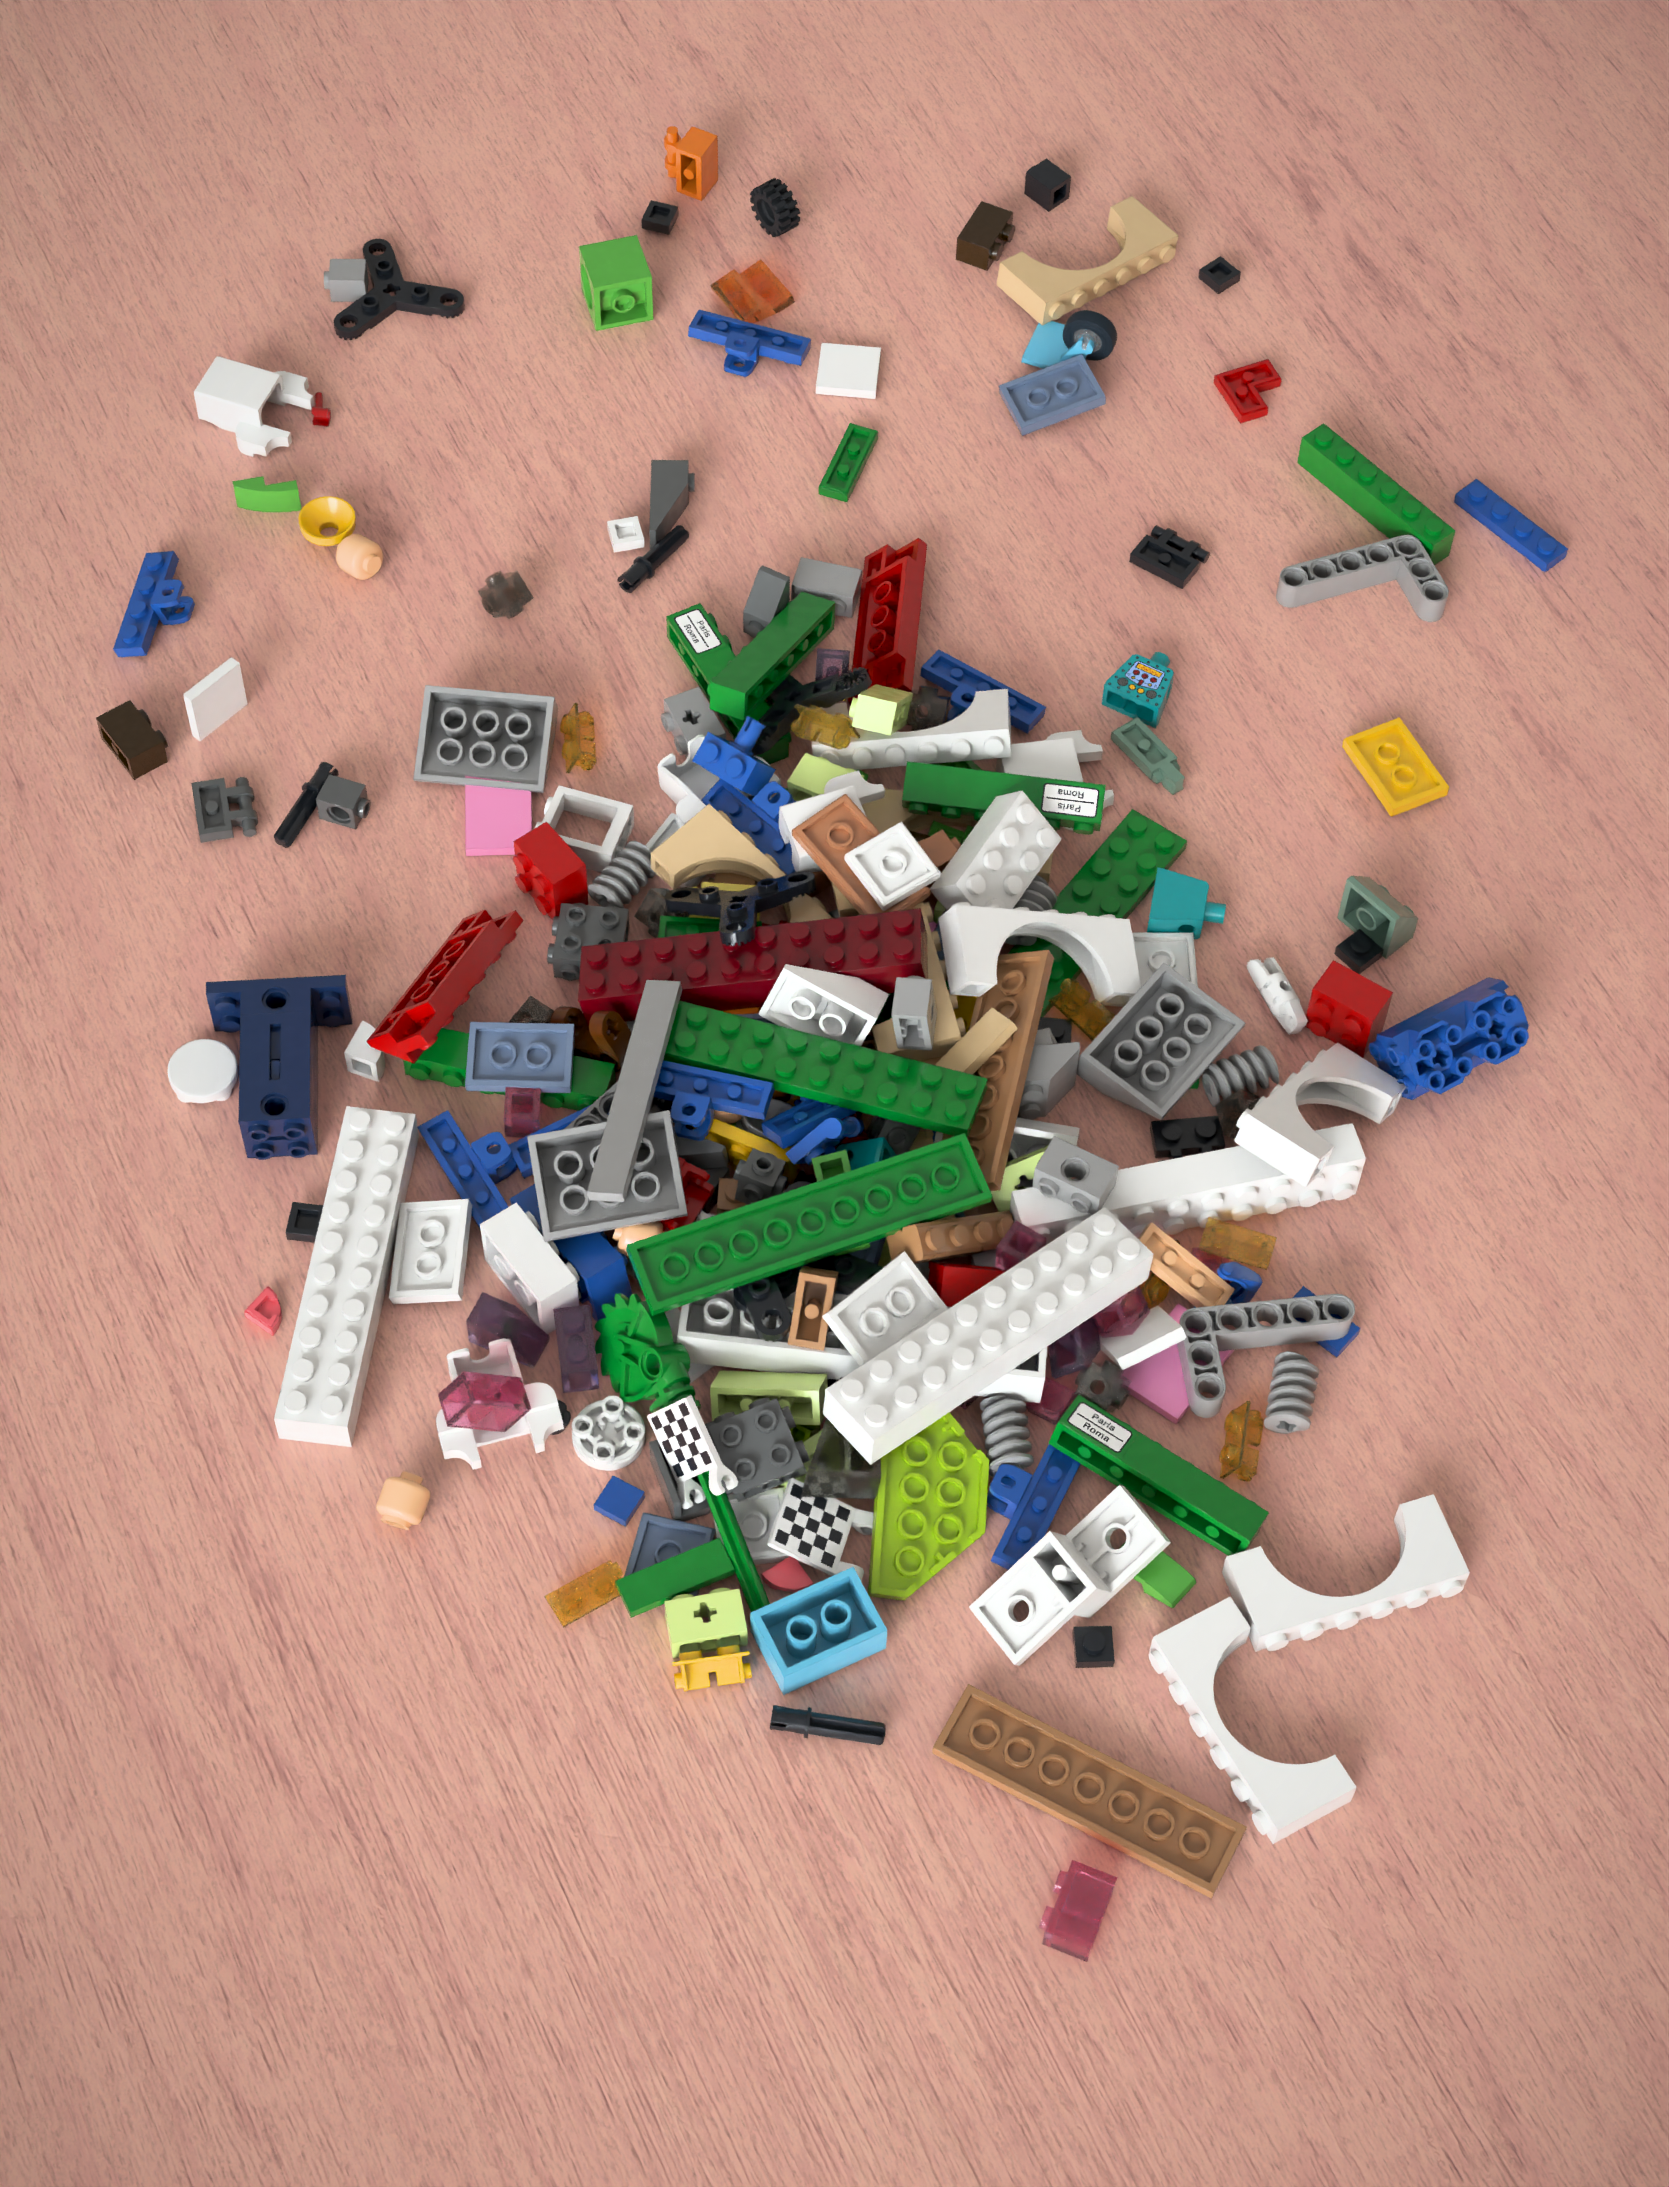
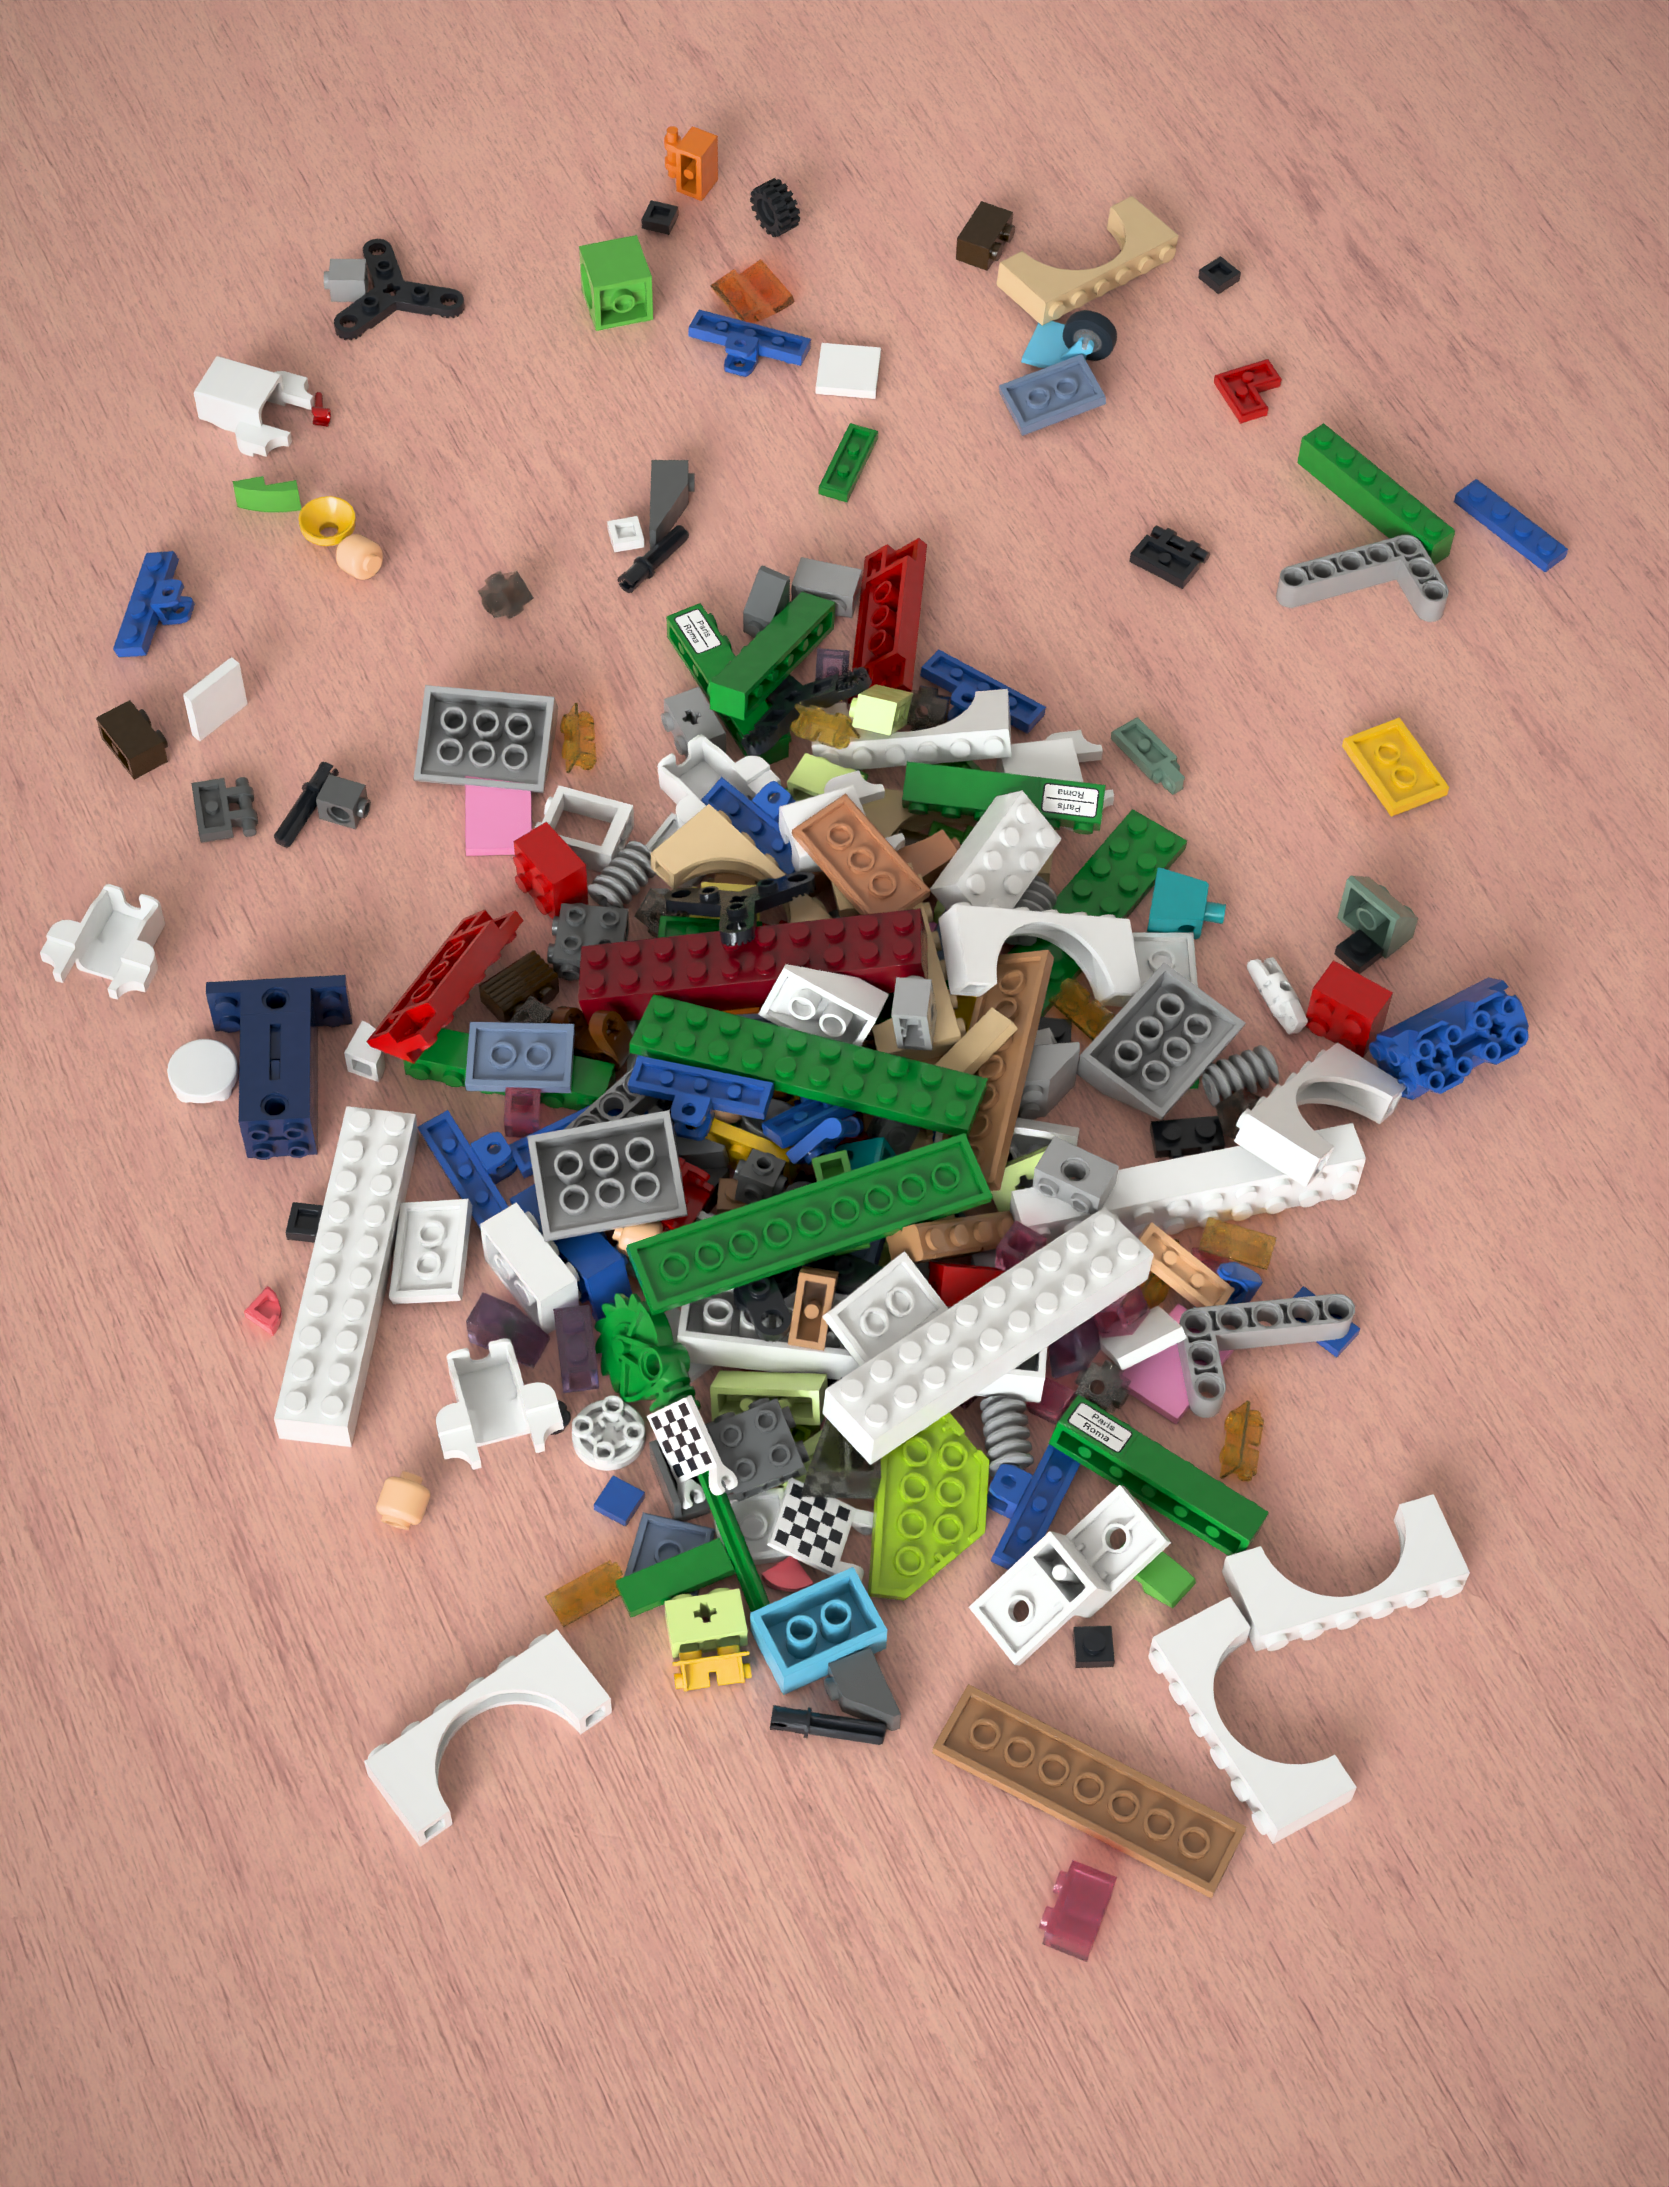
(109, 942): none -> white piece
(484, 1401): clear pink brick -> none
(516, 983): none -> dark brown brick
(542, 1676): none -> white arch
(634, 1091): light grey tile -> none
(734, 760): blue brick -> none
(862, 1689): none -> dark grey slope
(892, 866): white tile -> none
(1047, 184): black brick -> none
(1140, 688): teal torso -> none
(1291, 1394): light grey piece -> none

